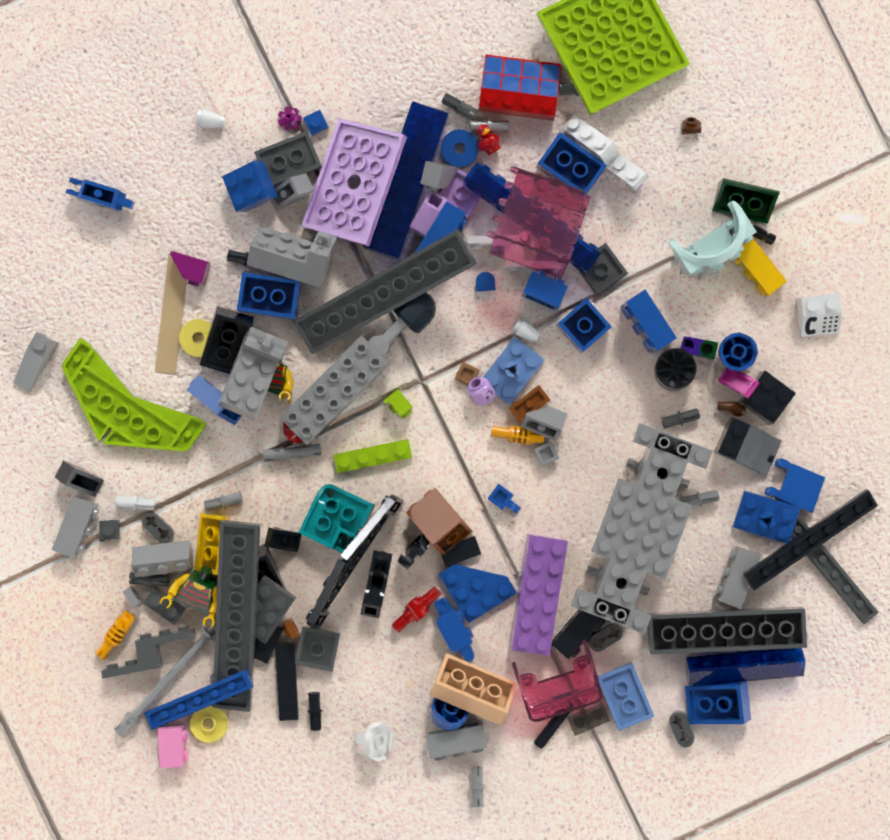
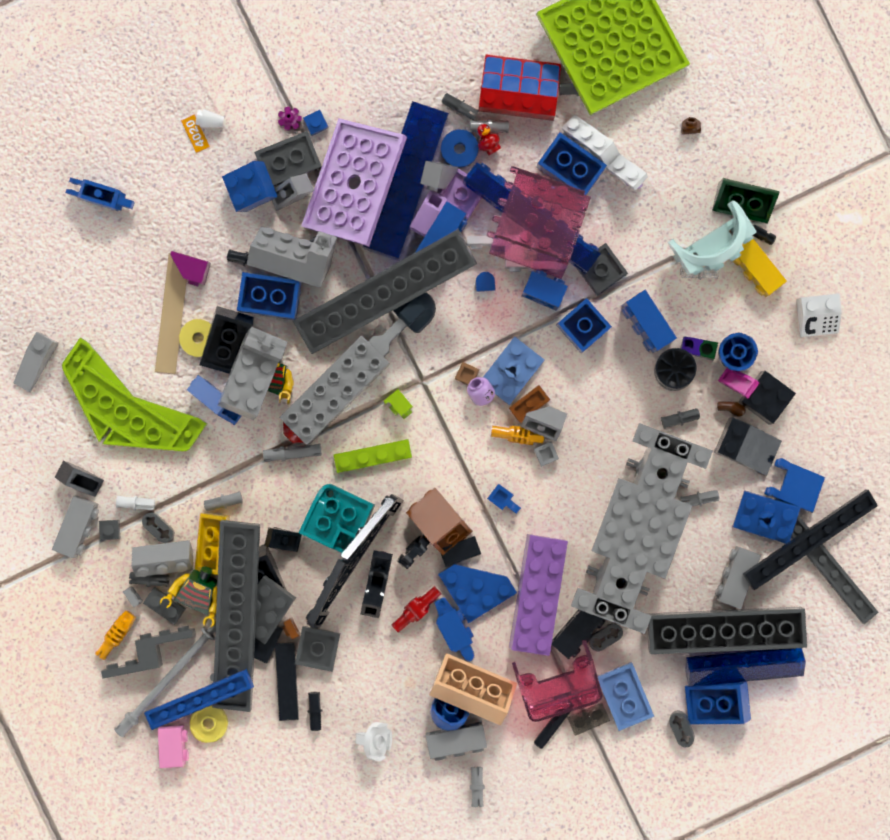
(195, 134): none -> light orange sticker
(525, 330): white cone -> none

